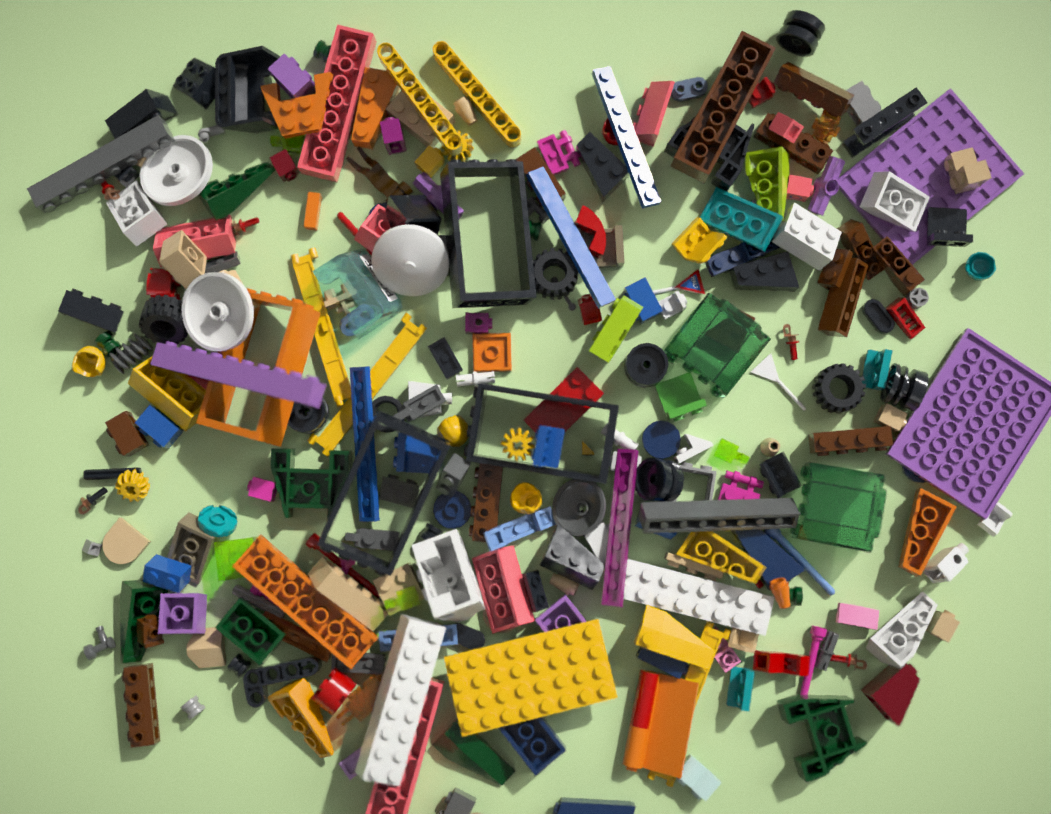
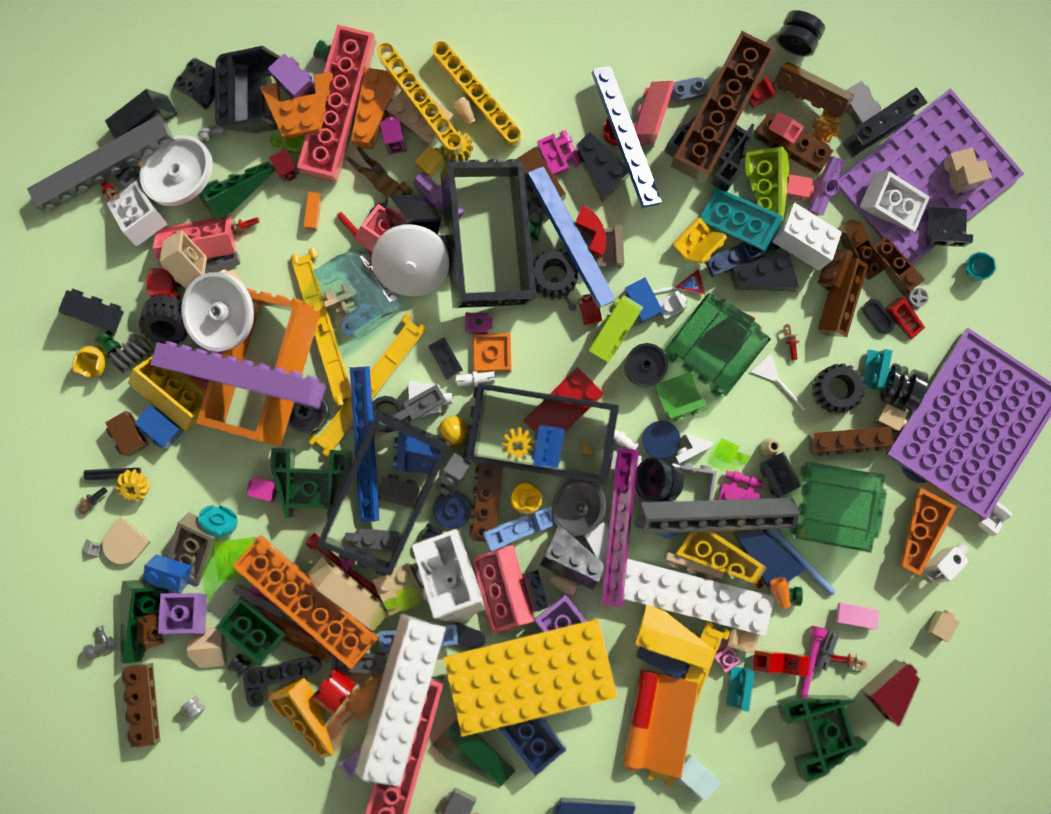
(902, 634): white wedge -> none

